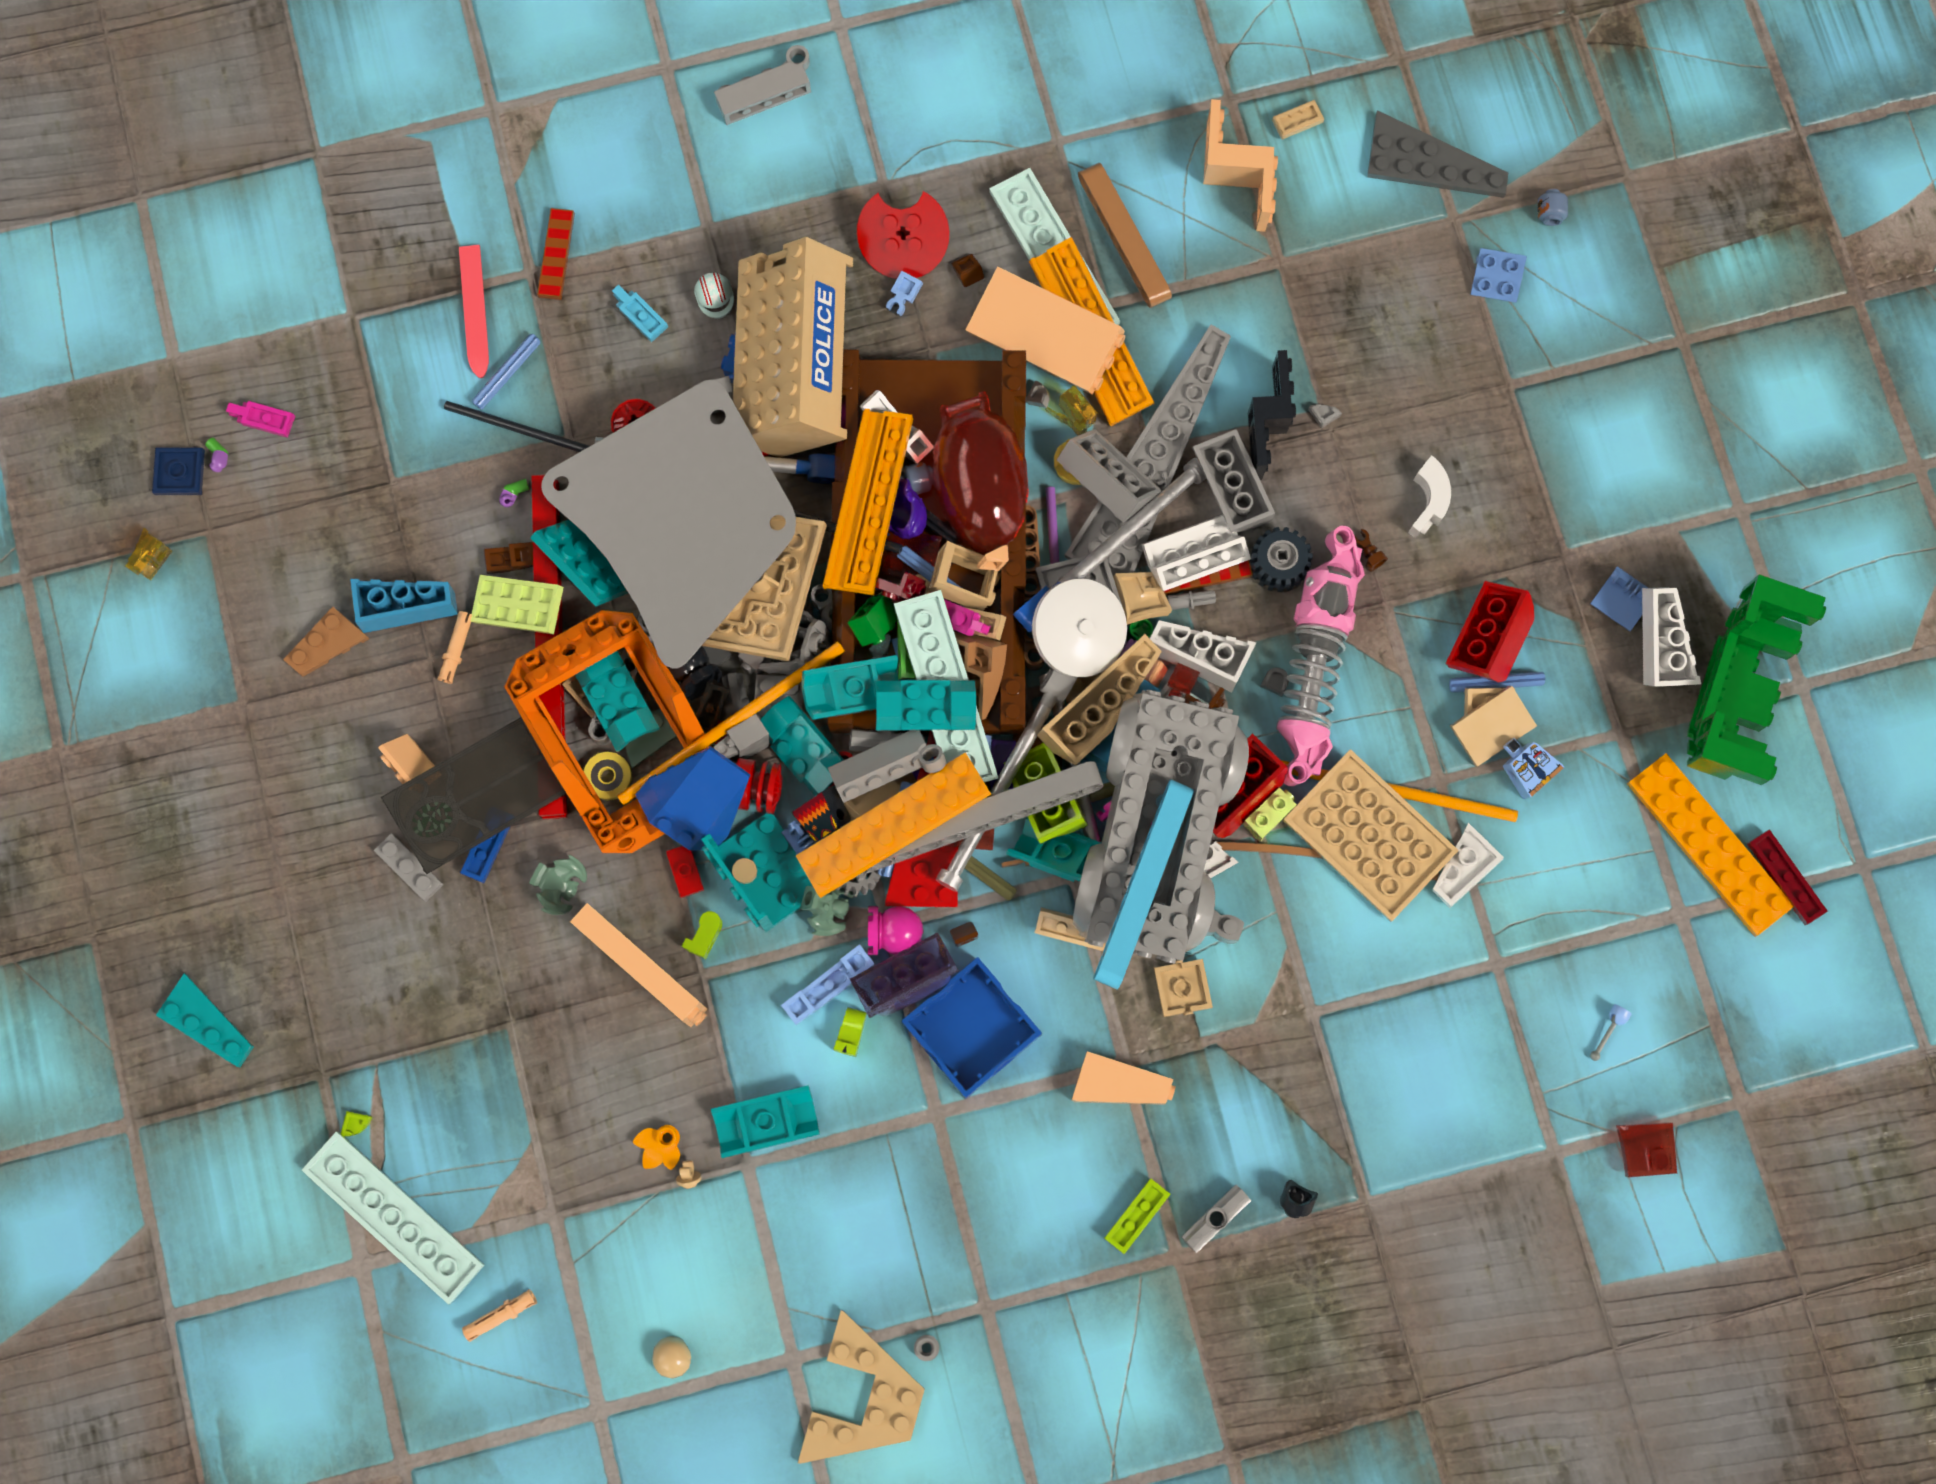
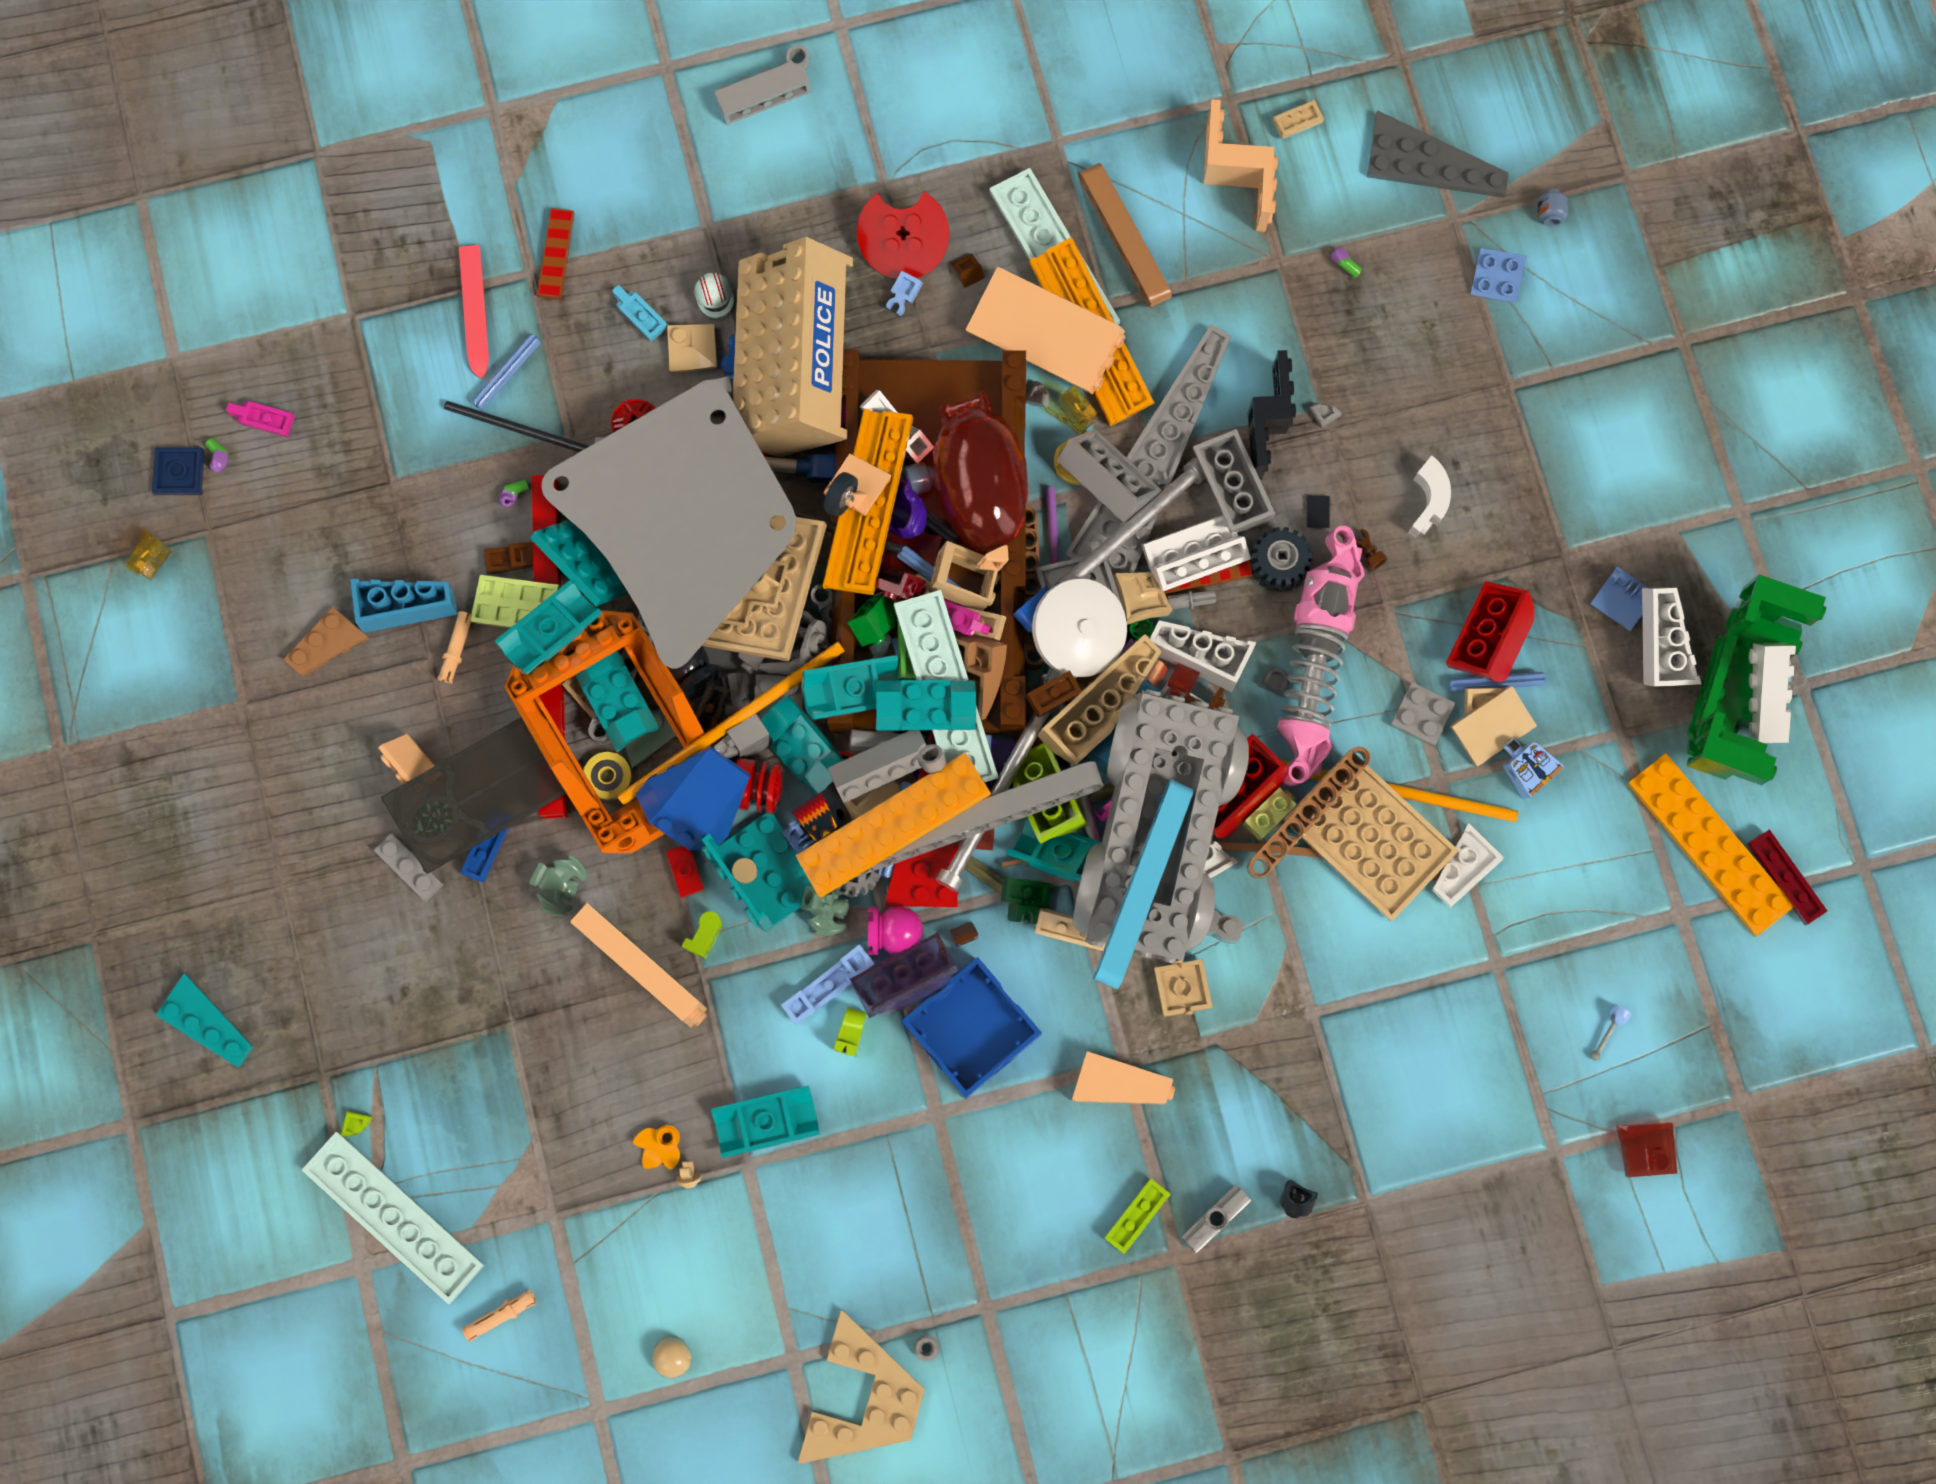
(547, 628): none -> teal piece
(691, 348): none -> tan plate
(854, 486): none -> light nougat plate
(1024, 898): none -> dark green plate
(1053, 694): none -> reddish brown plate
(1317, 804): none -> medium nougat beam
(1318, 511): none -> black piece
(1343, 259): none -> arm
(1422, 714): none -> light grey plate
(1770, 691): none -> white wedge

